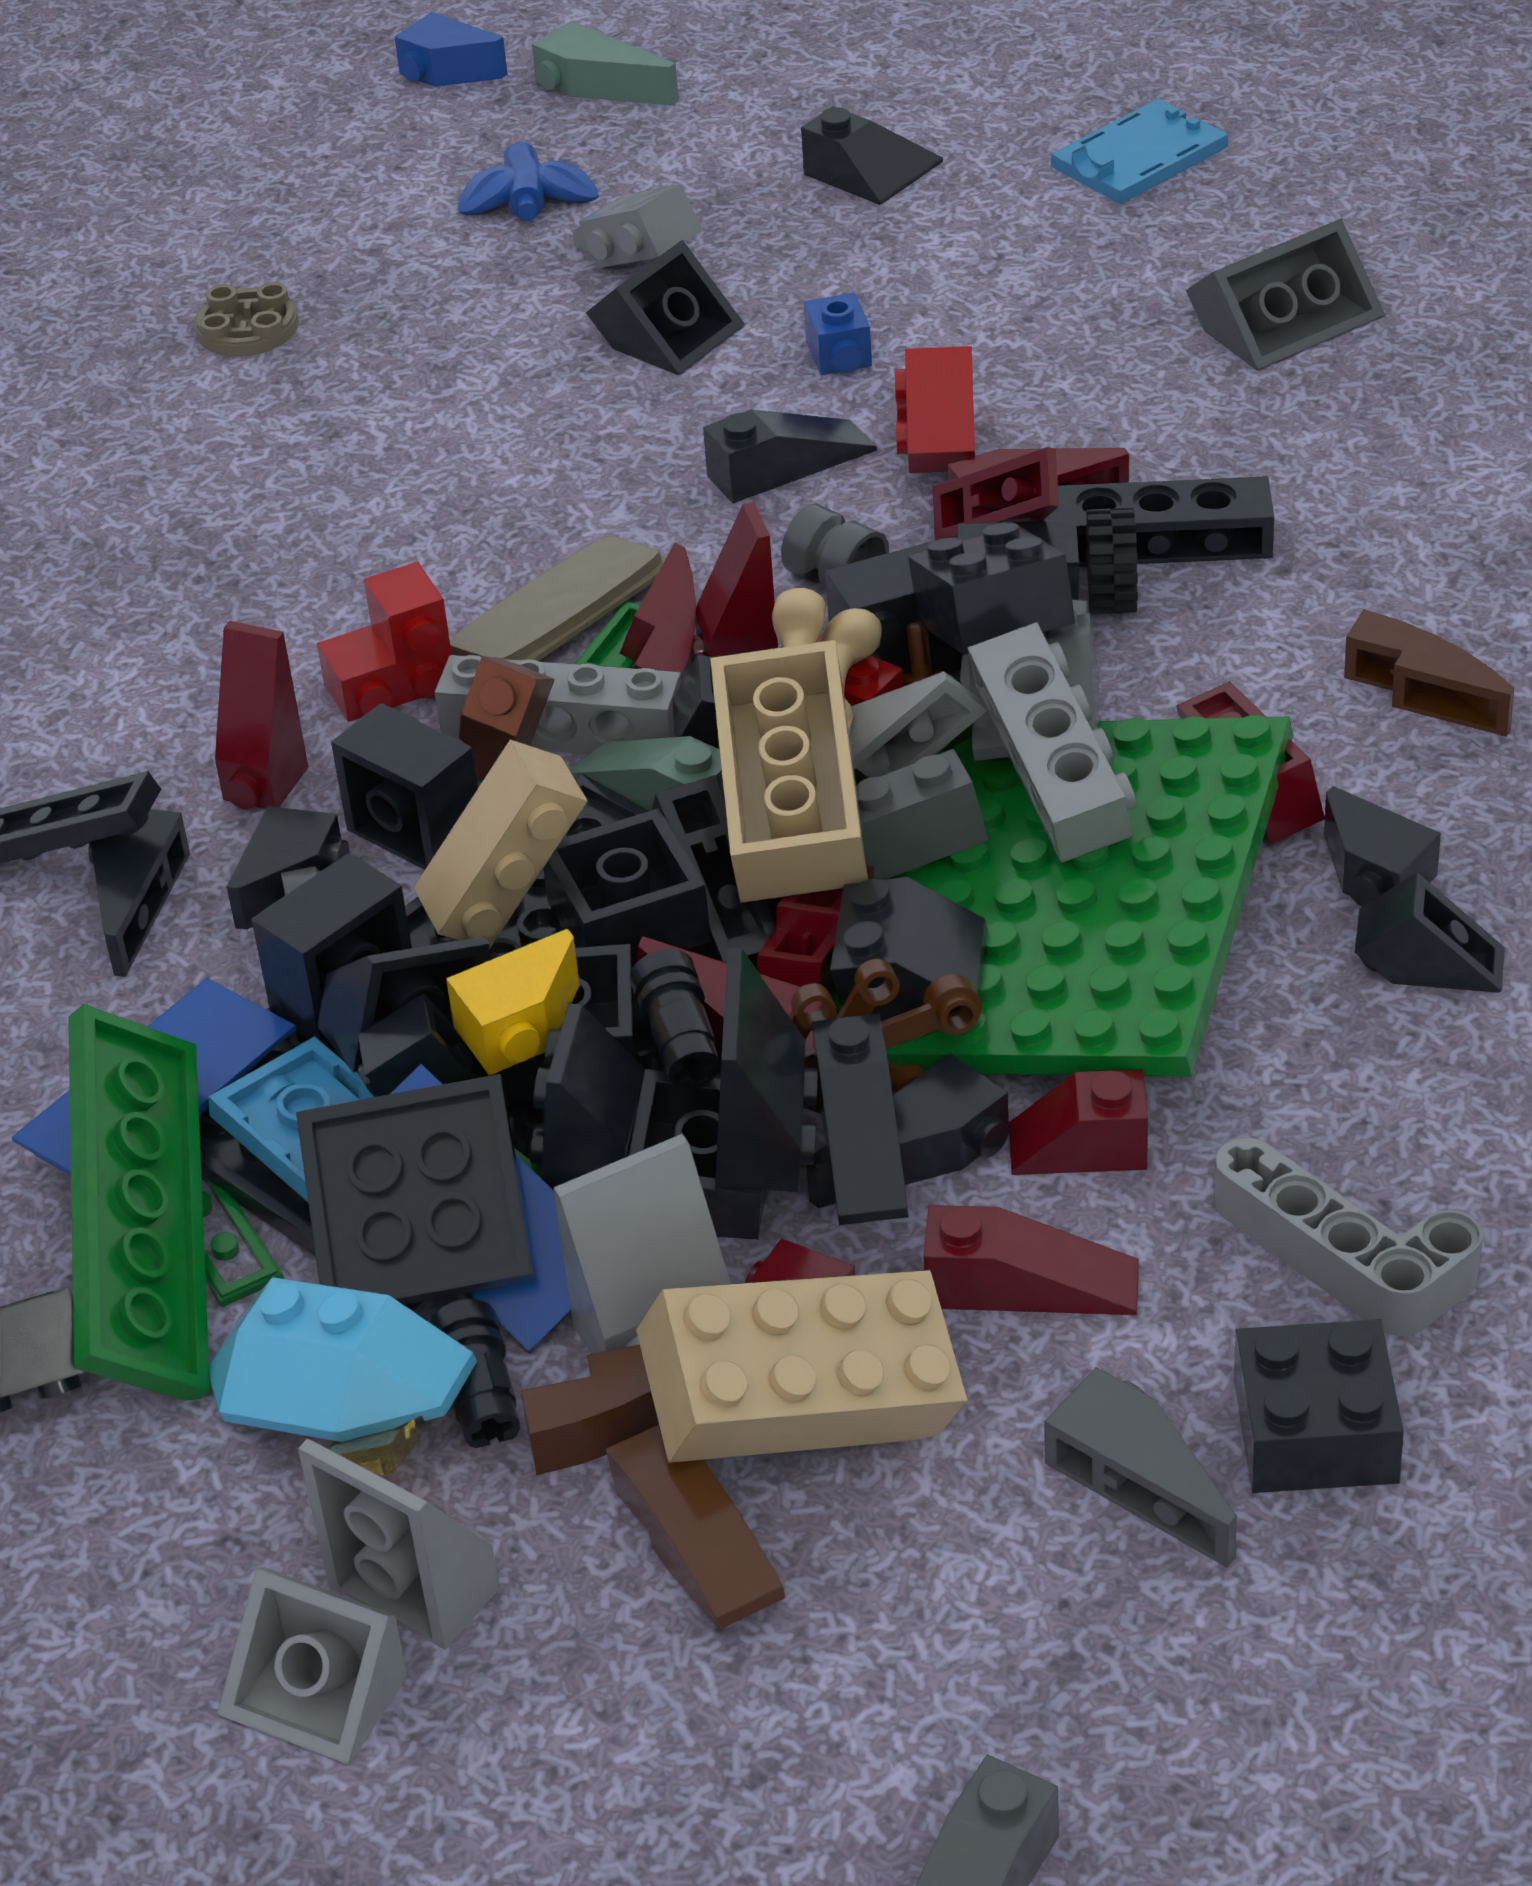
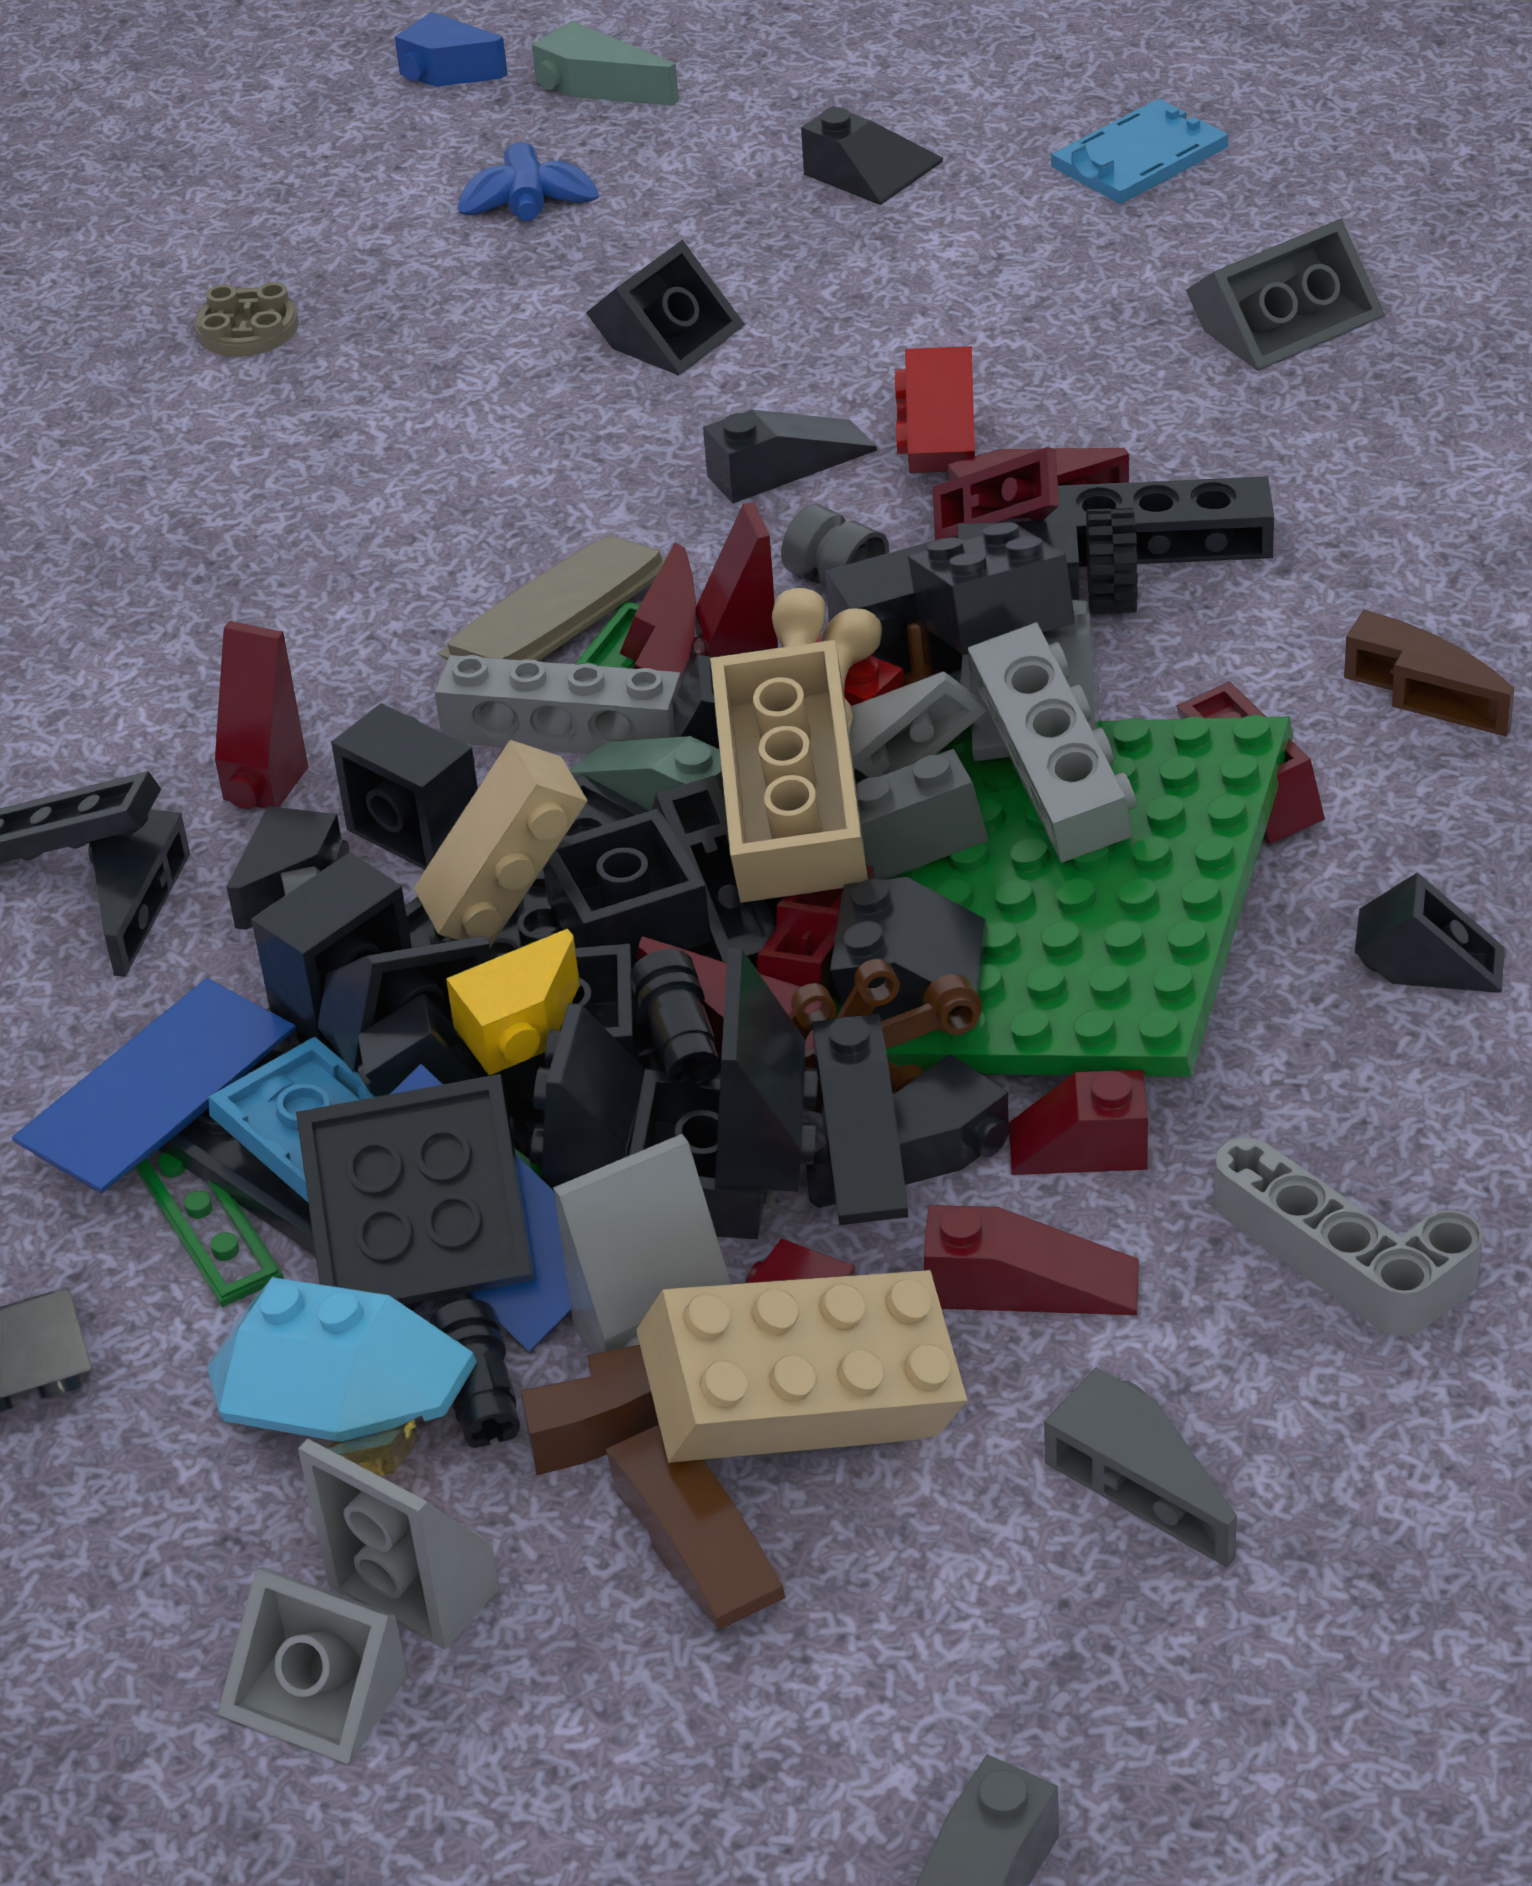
(137, 1206): green plate -> none
(398, 653): red brick -> none
(501, 707): copper slope -> none
(637, 226): light grey brick -> none
(838, 333): blue brick -> none
(1317, 1406): black brick -> none
(1375, 846): black slope -> none

